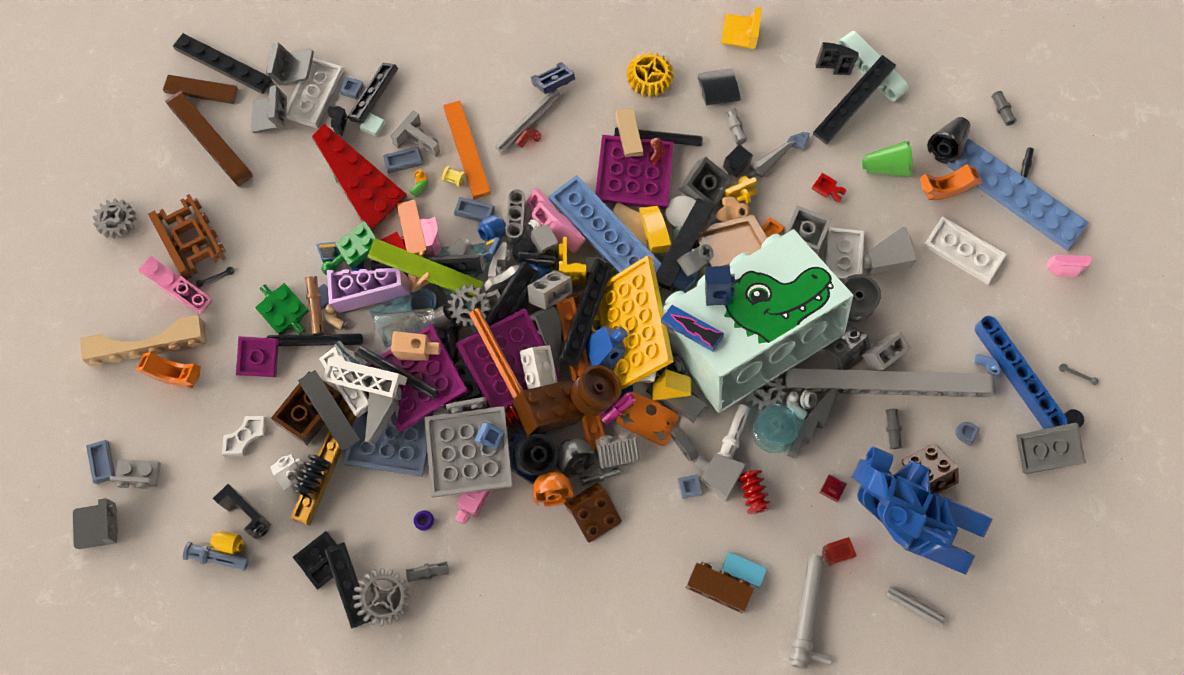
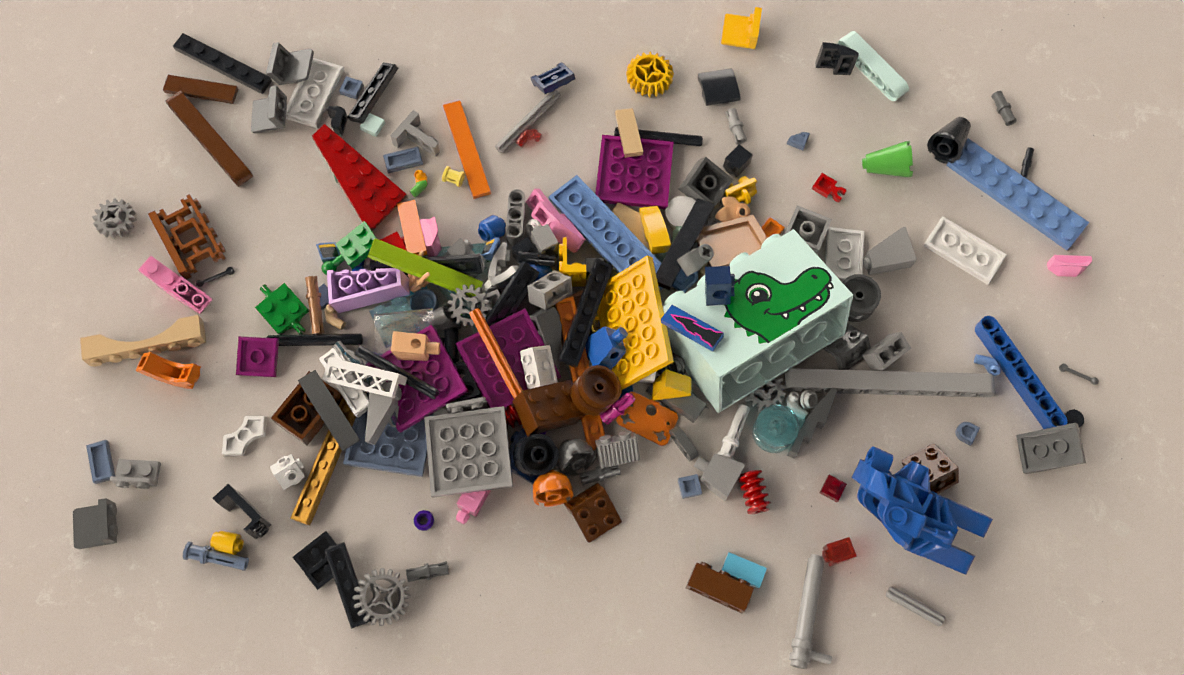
(310, 475): black piece -> none
(473, 209): sand blue tile -> none
(489, 436): medium blue slope -> none
(659, 151): clear red arm -> none
(765, 164): dark grey bar -> none
(854, 99): black plate -> none
(894, 428): dark grey pin -> none
(951, 184): orange arch -> none

